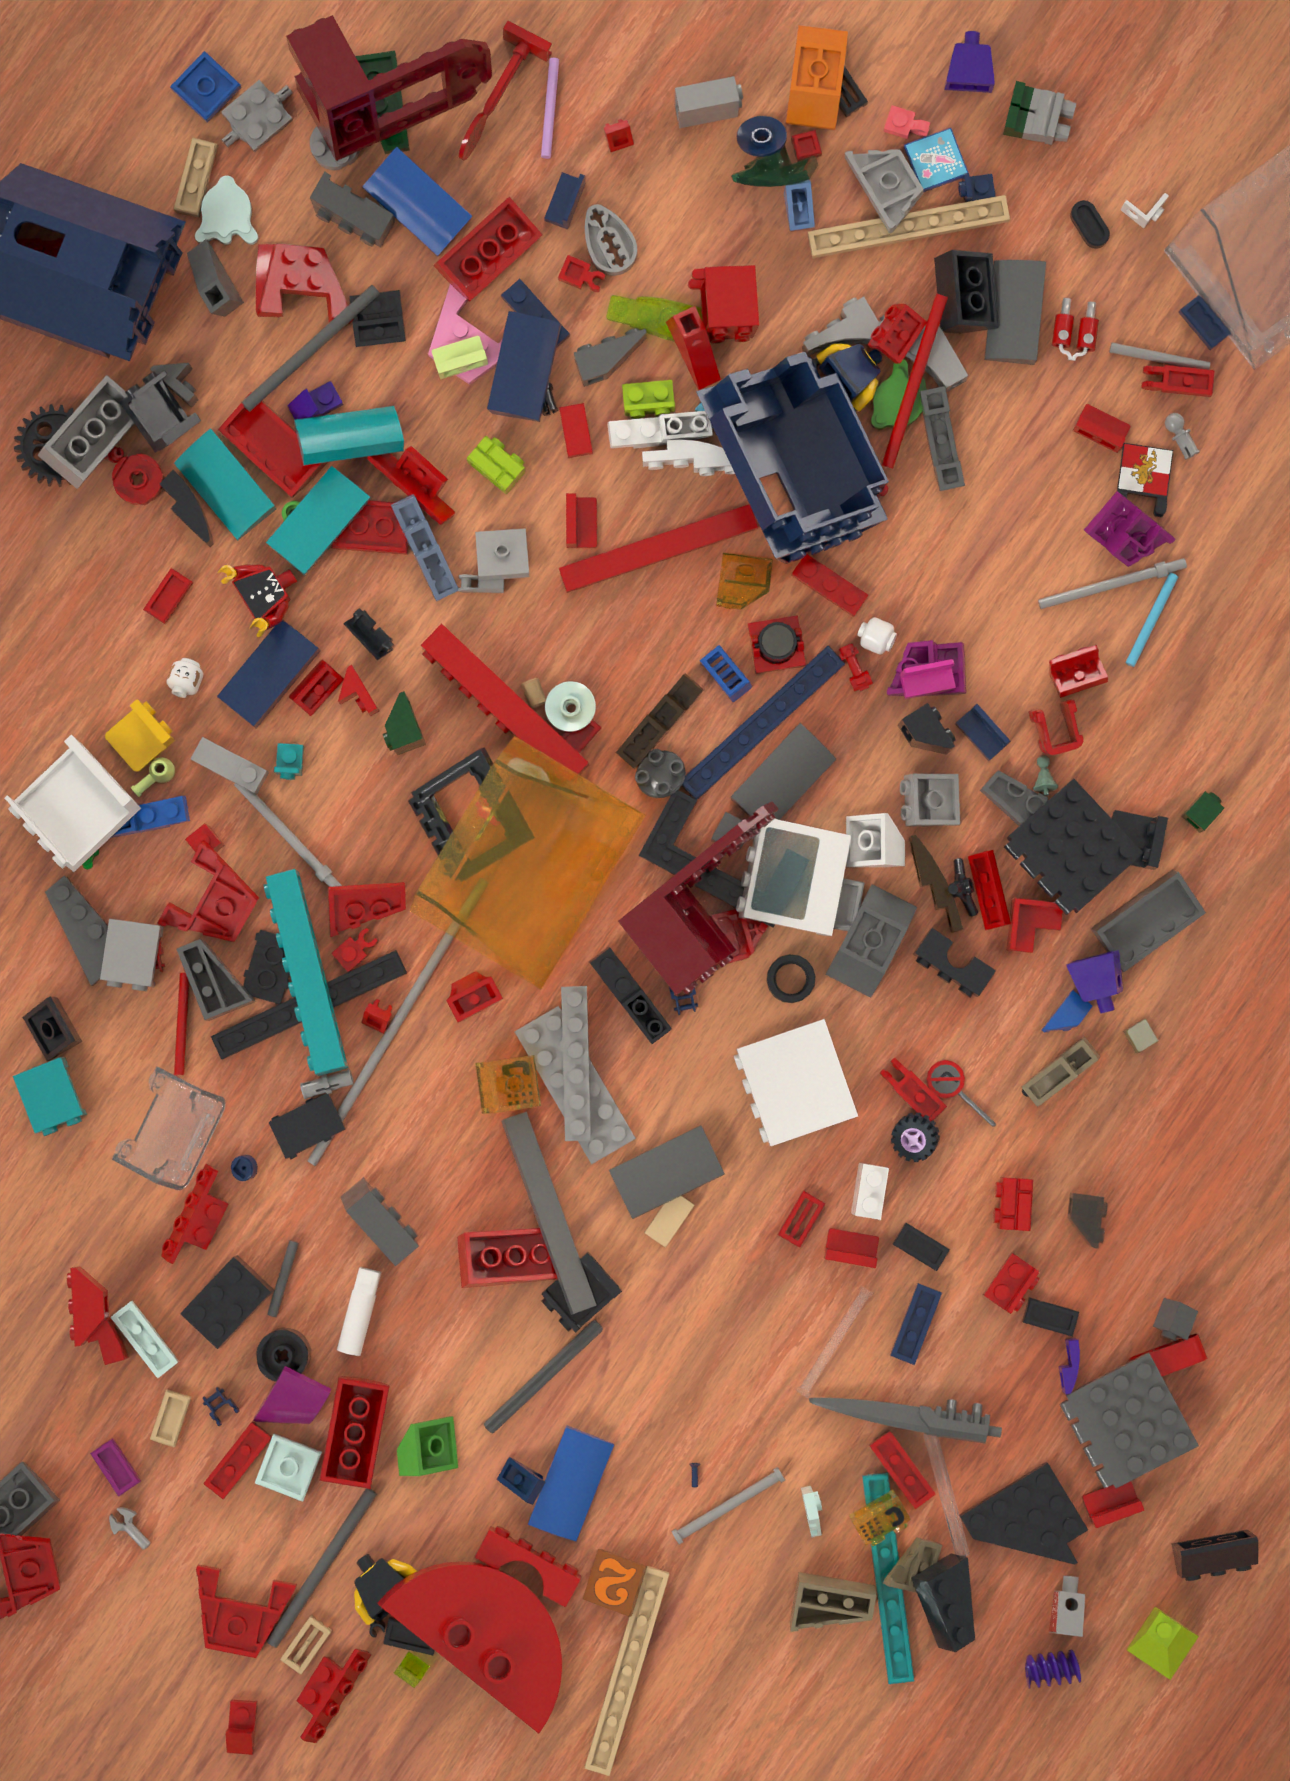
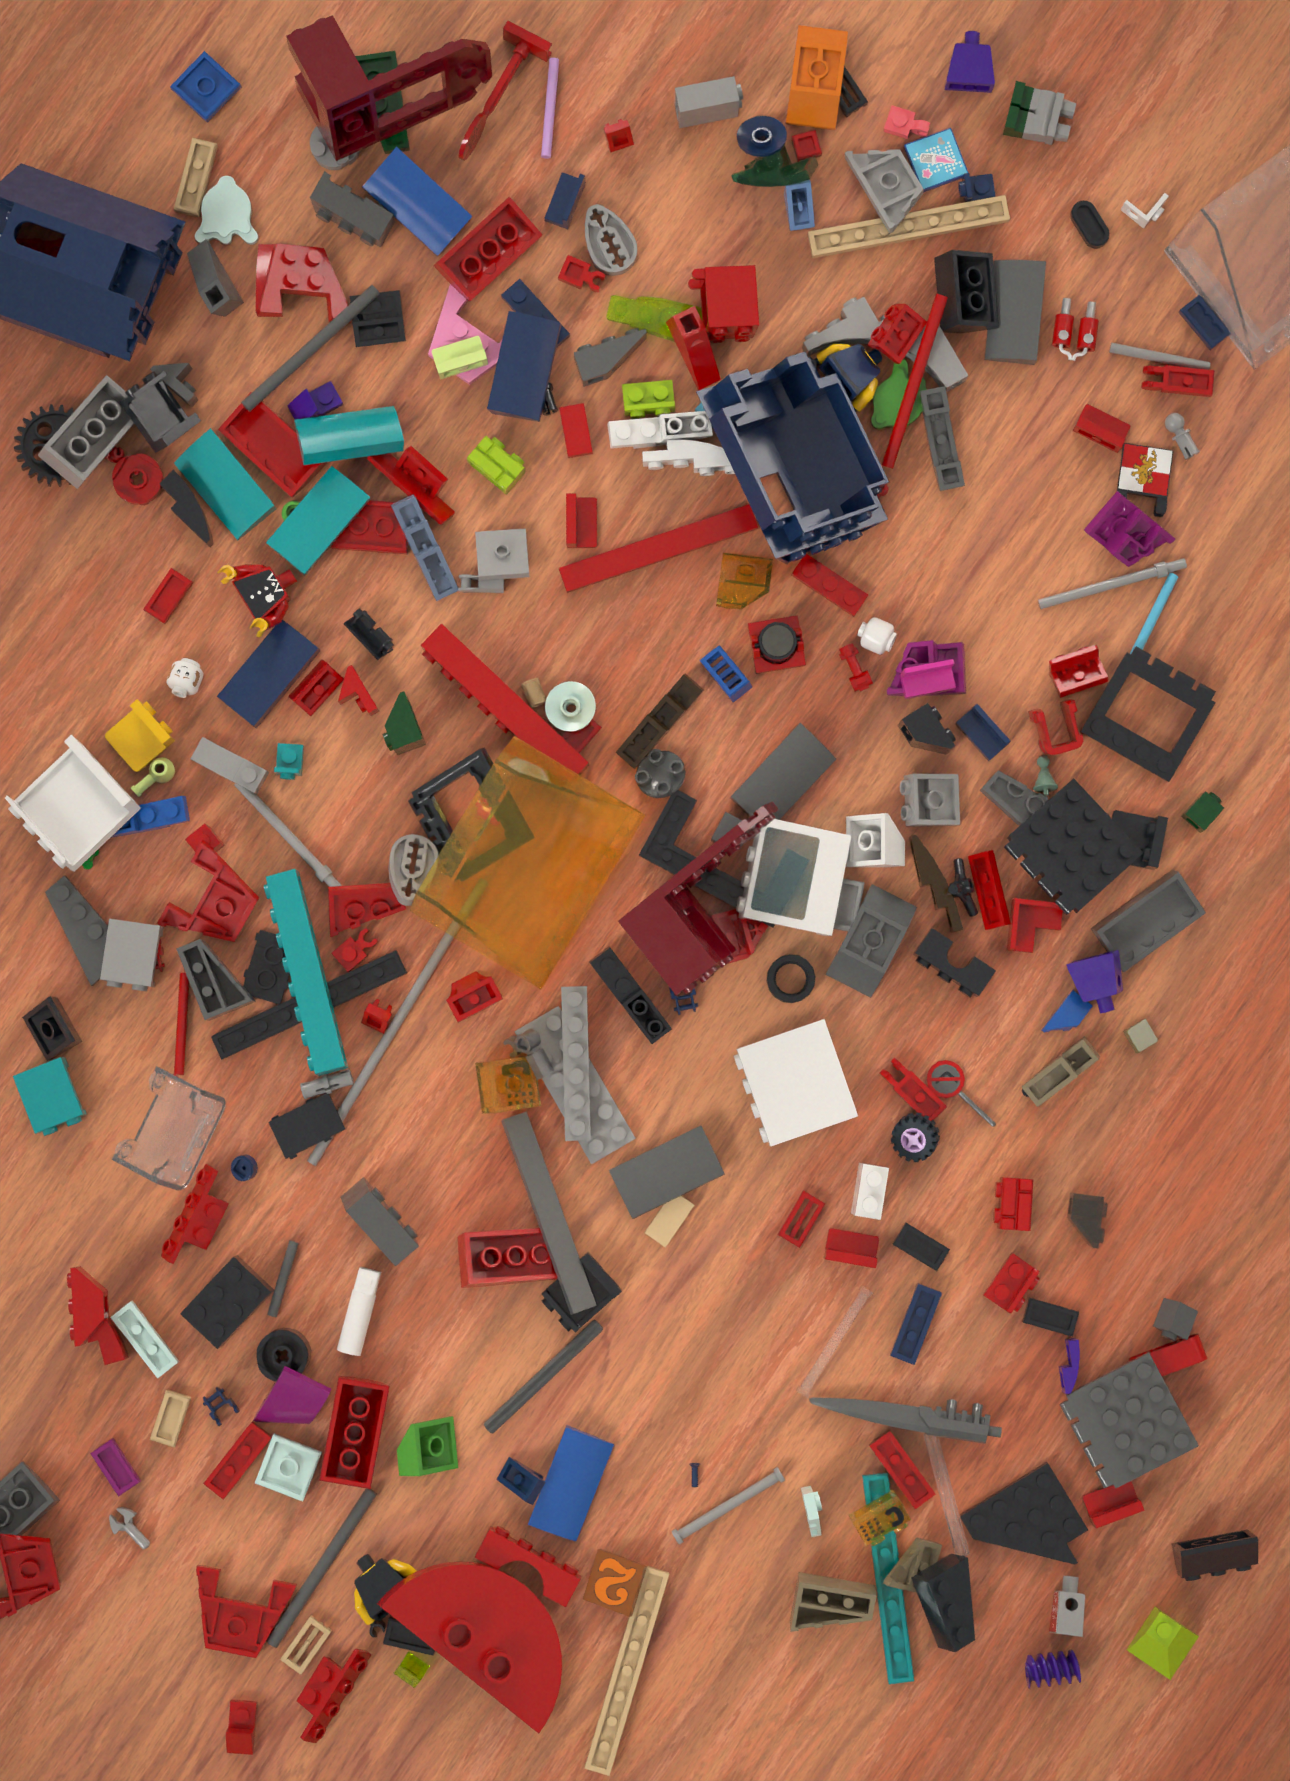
(256, 116): light grey plate -> none
(400, 862): none -> light grey piece
(529, 1043): none -> flat silver bar
(762, 722): dark blue tile -> none
(1129, 743): none -> black hinge

